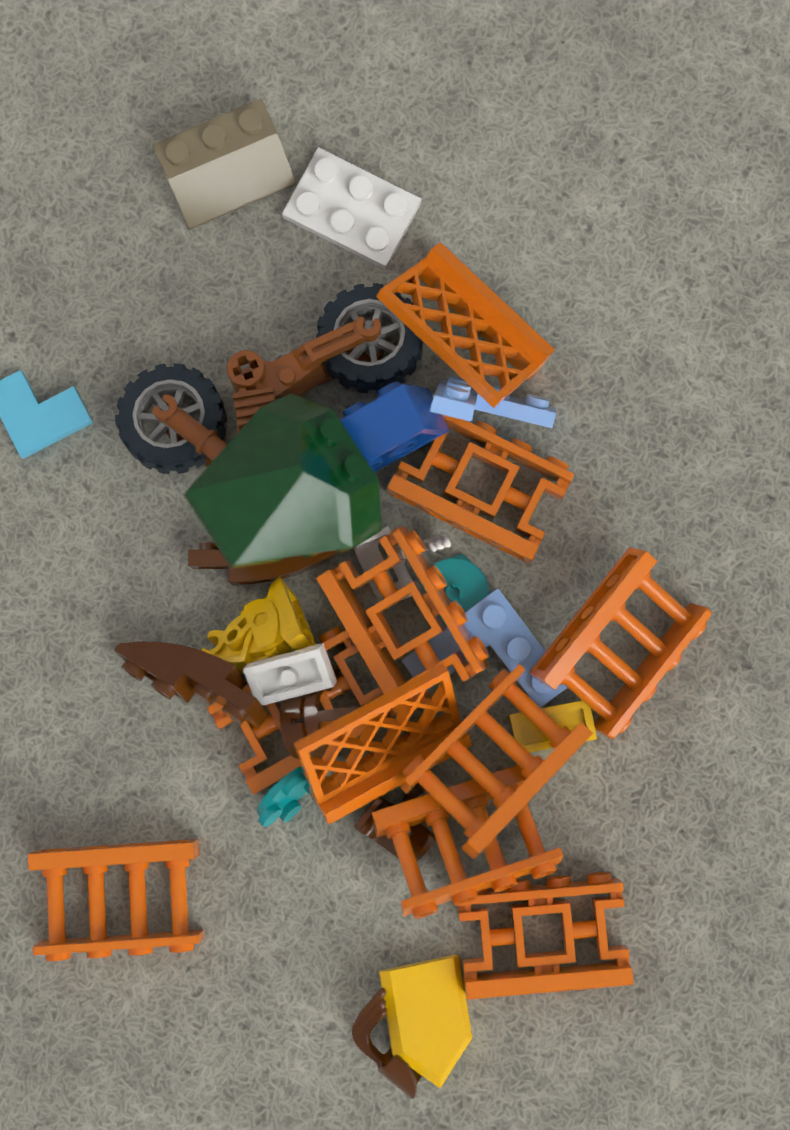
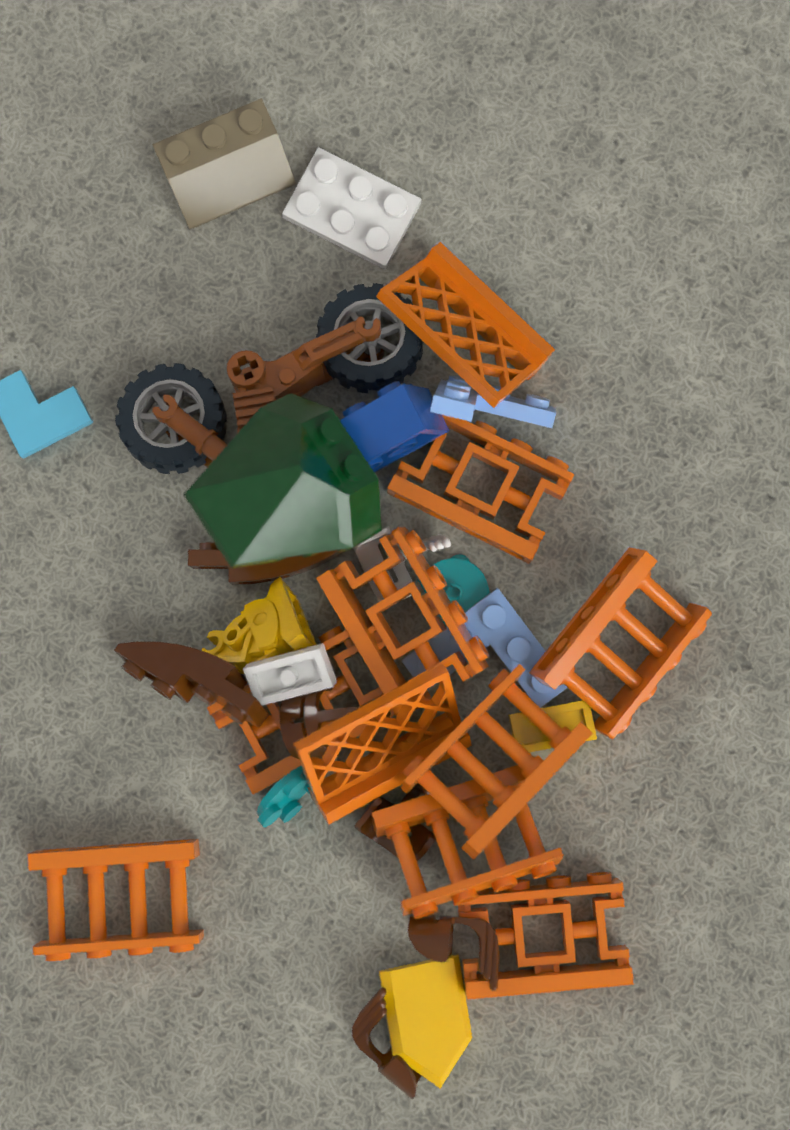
(435, 941): none -> reddish brown helmet

